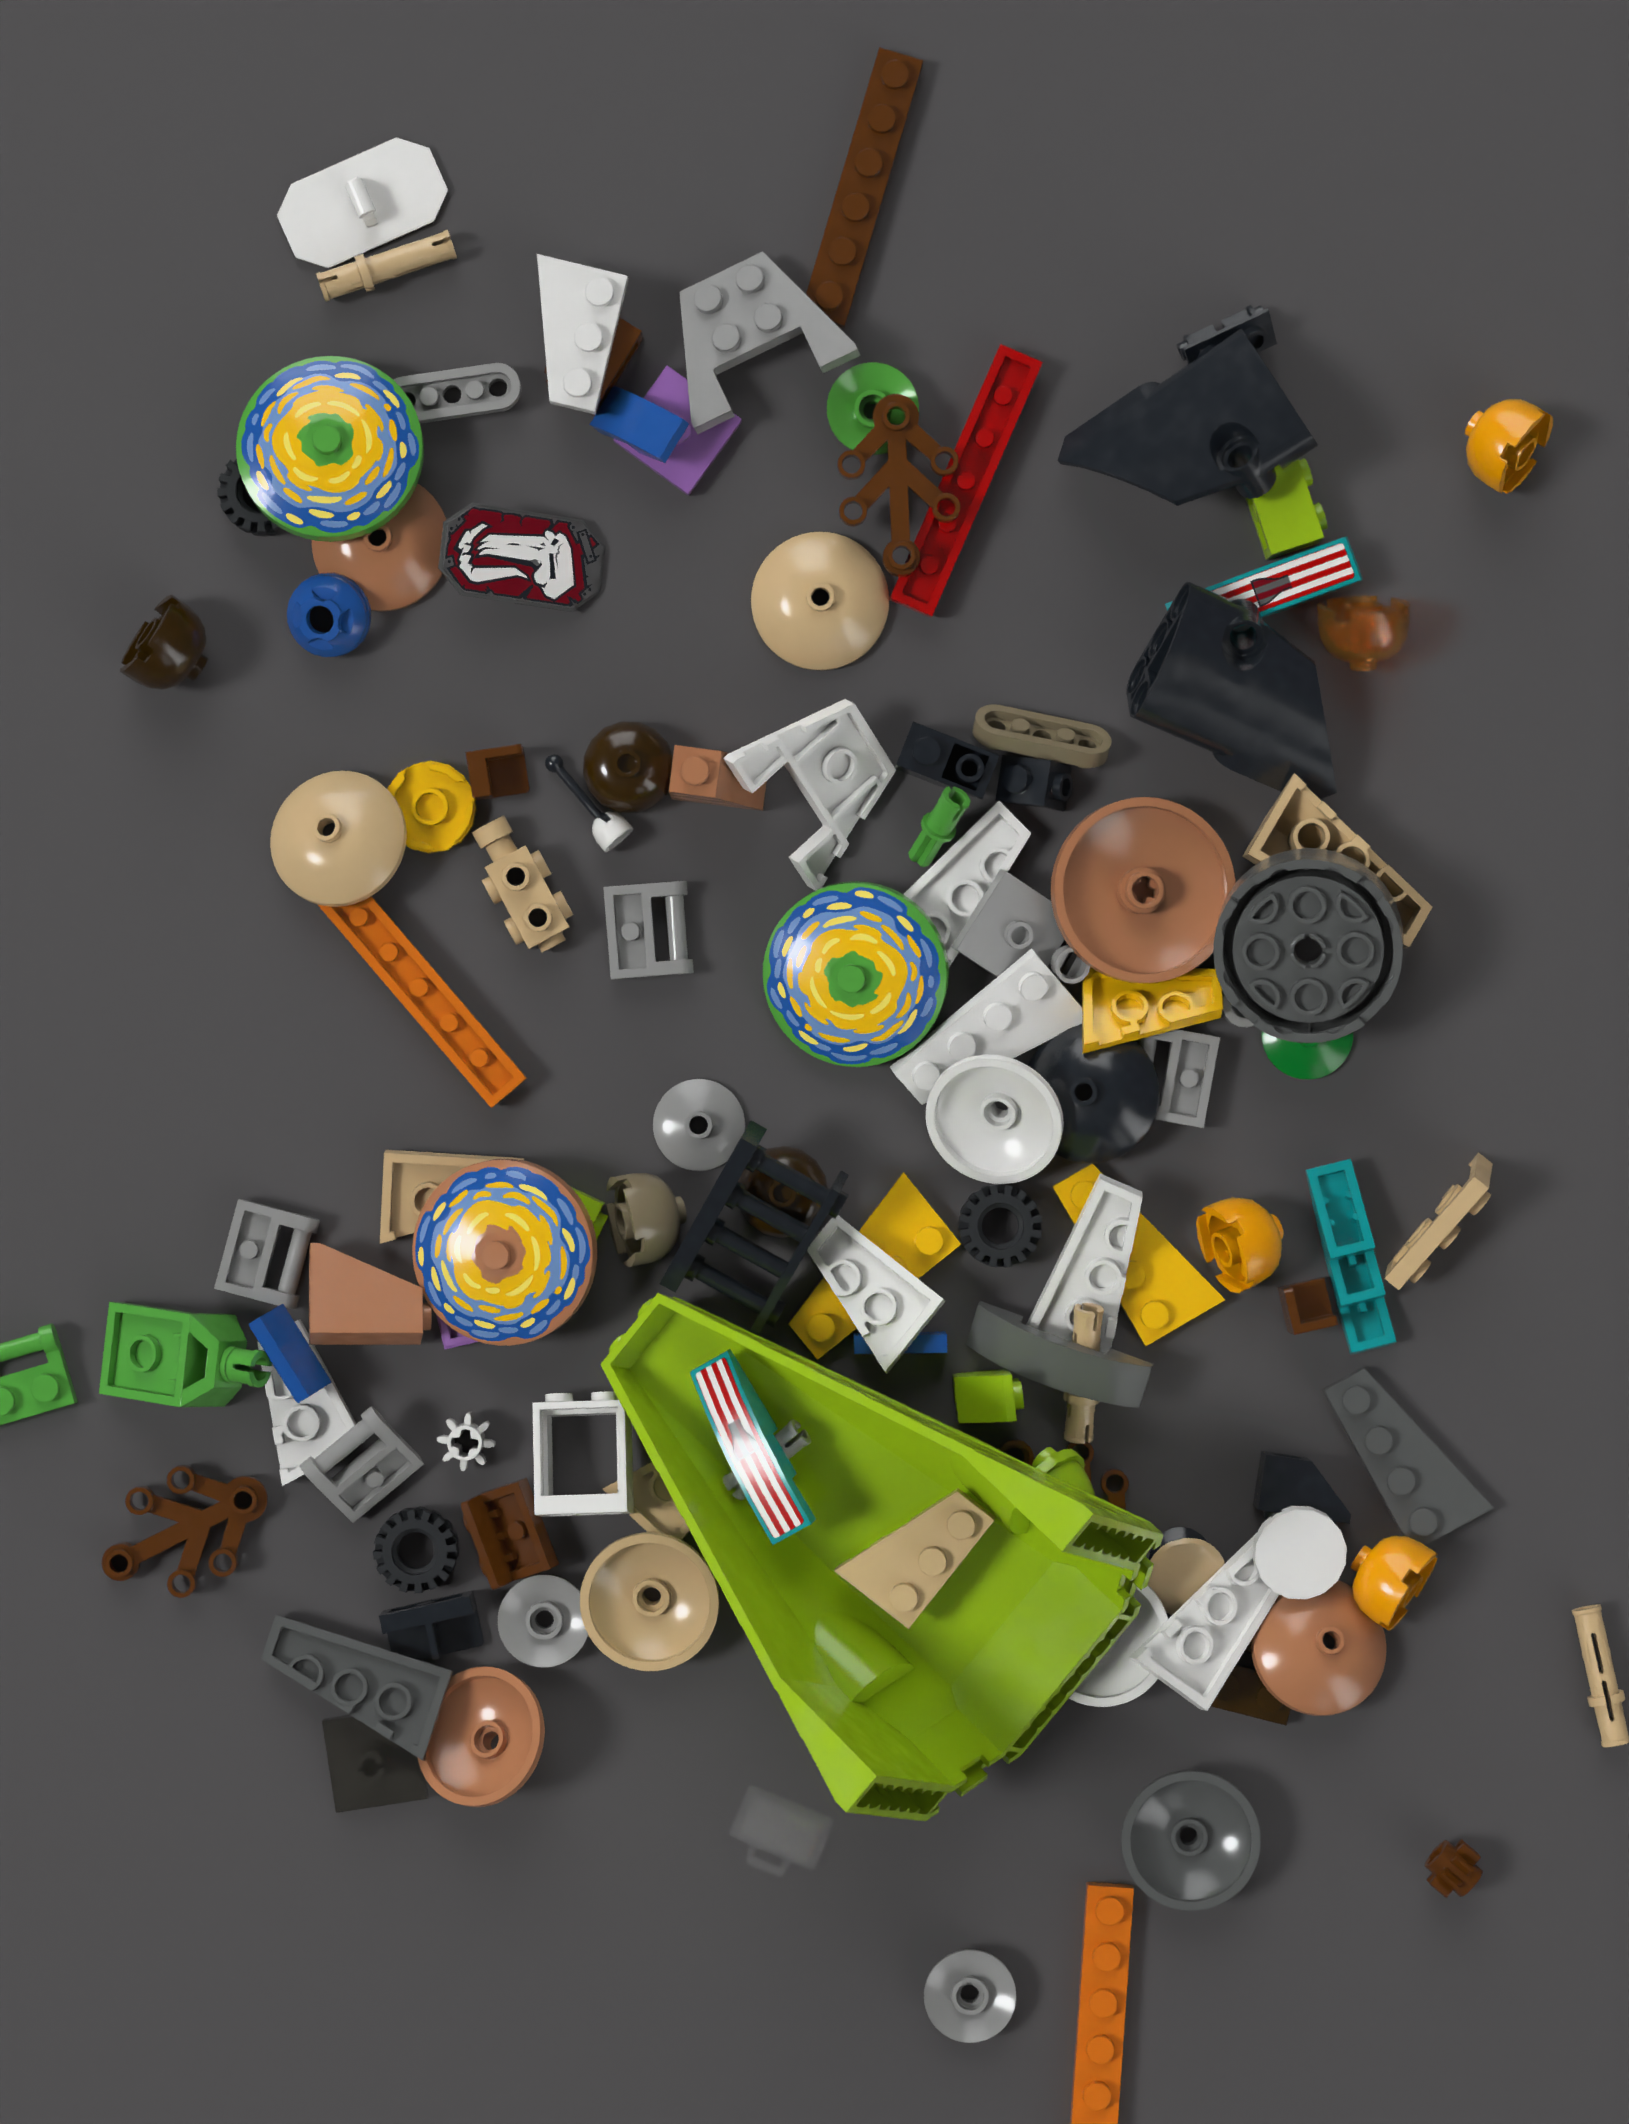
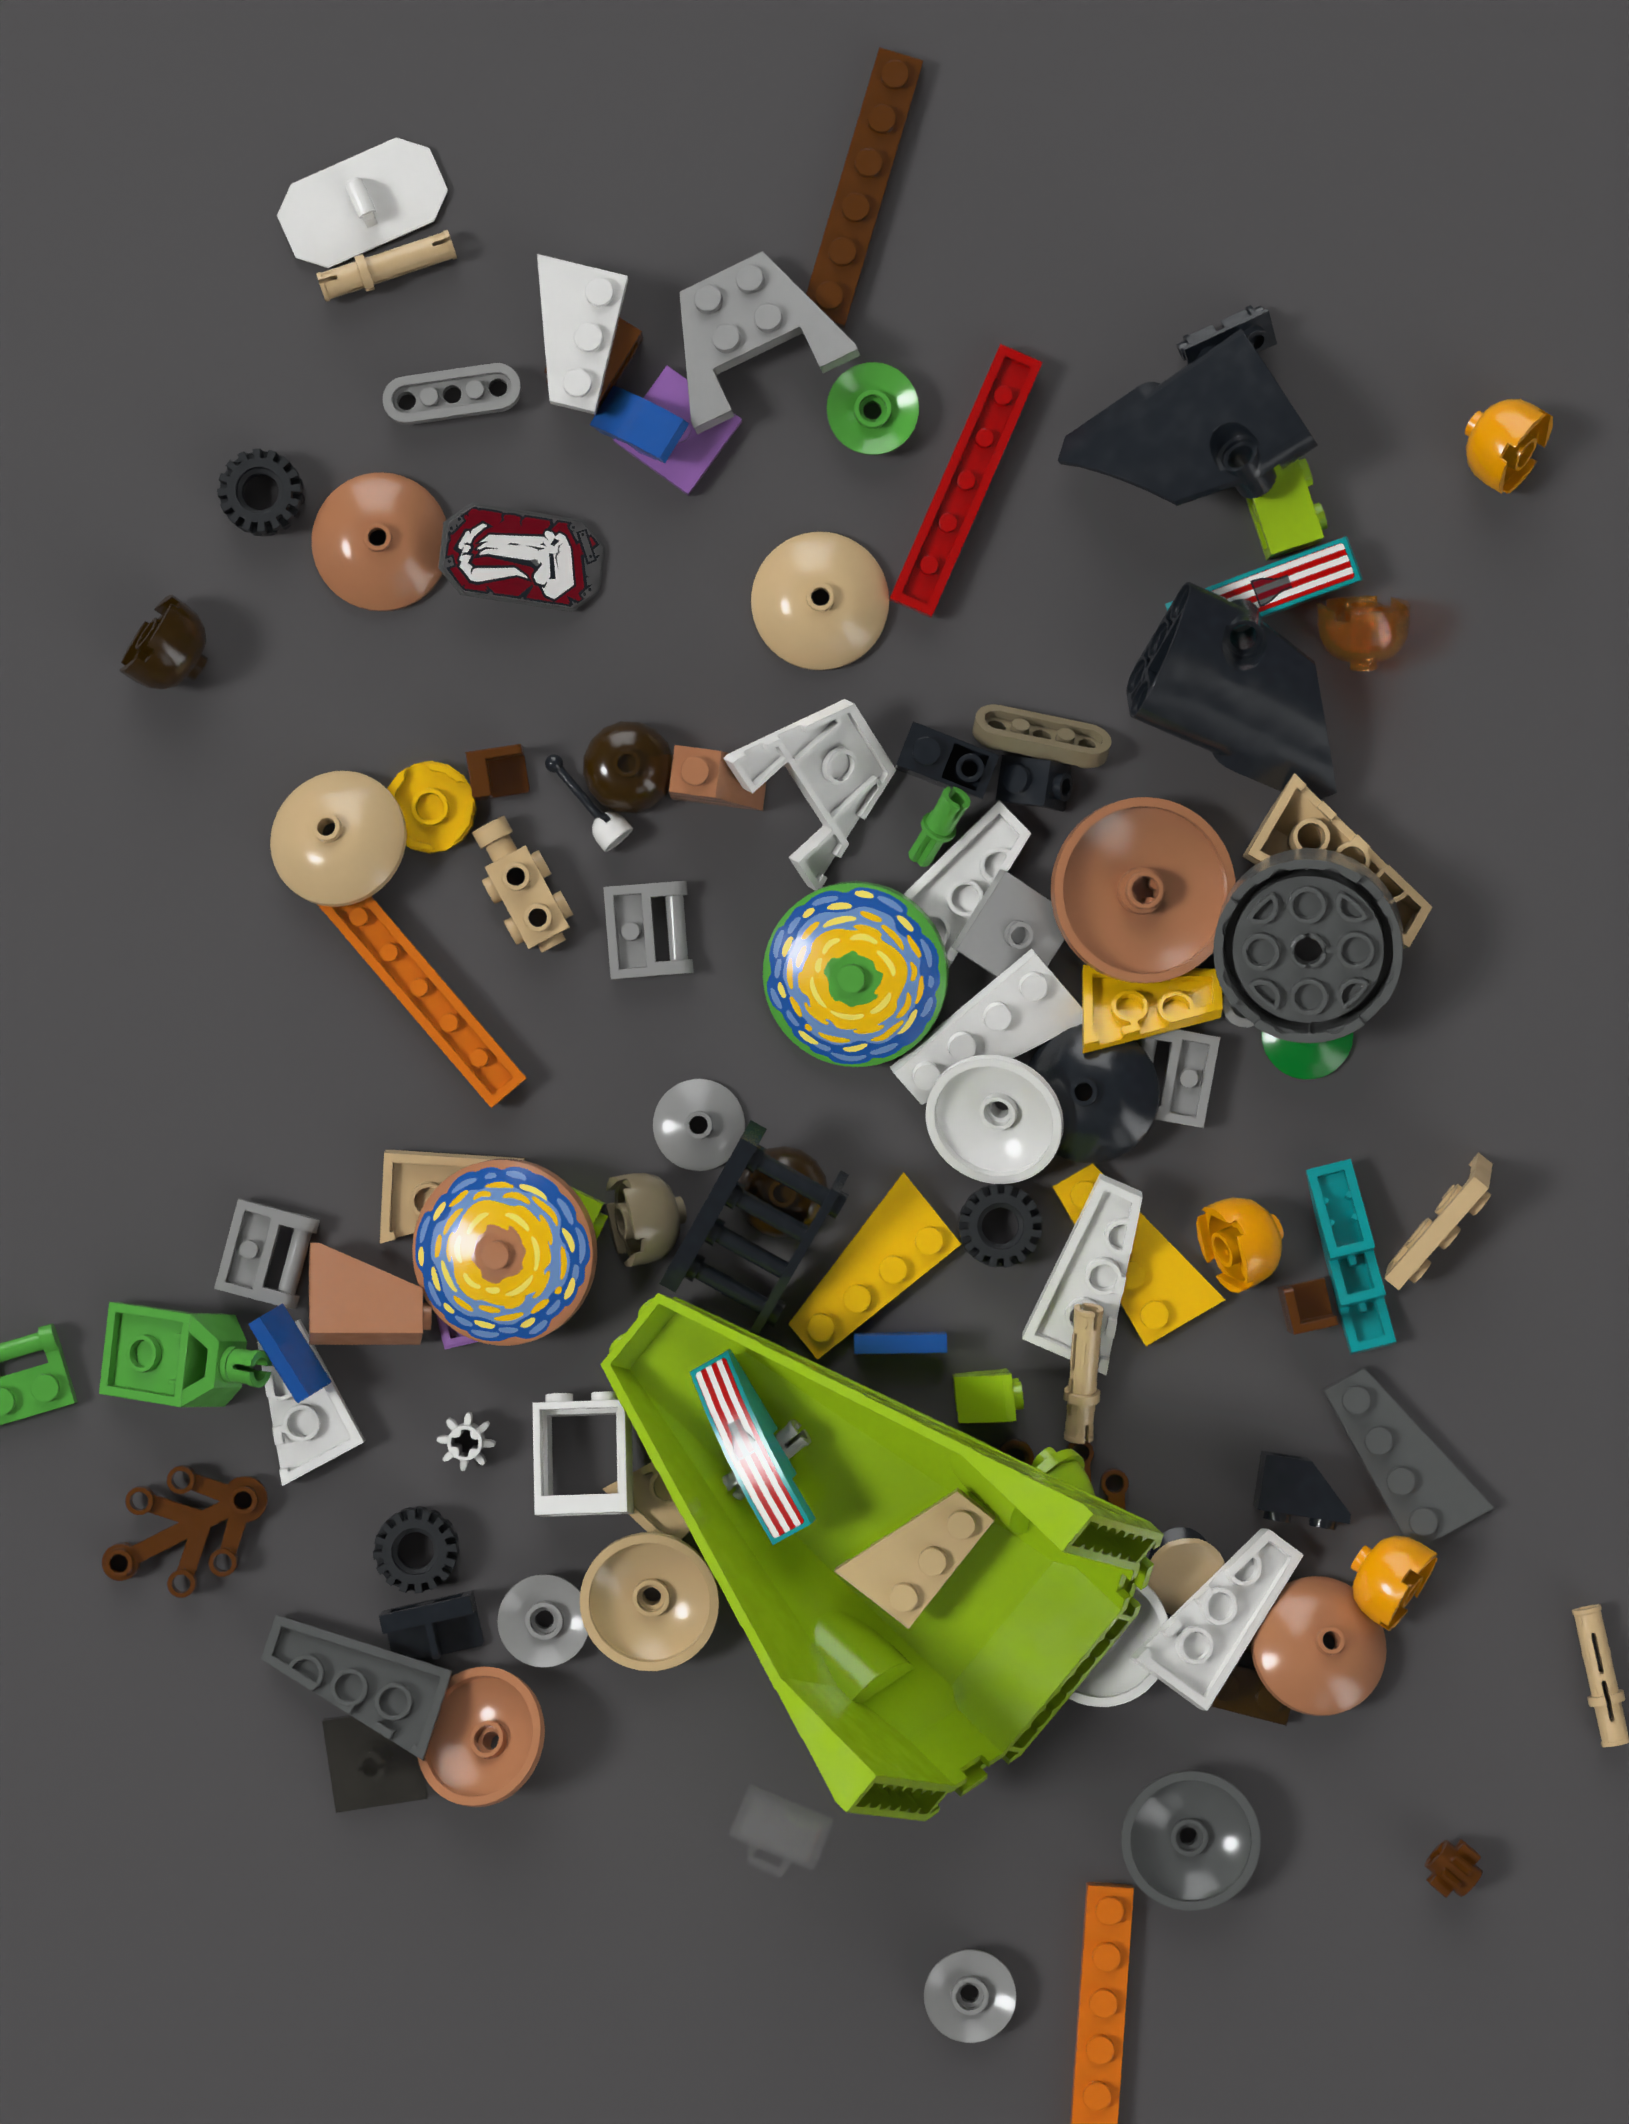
(330, 448): dish -> none
(349, 611): blue piece -> none
(371, 1473): light grey plate -> none
(508, 1533): reddish brown bracket -> none
(875, 1290): white wing -> none
(897, 476): reddish brown plant -> none
(1057, 1361): dark grey slope -> none
(1075, 968): light grey hinge -> none
(1299, 1552): white tile -> none

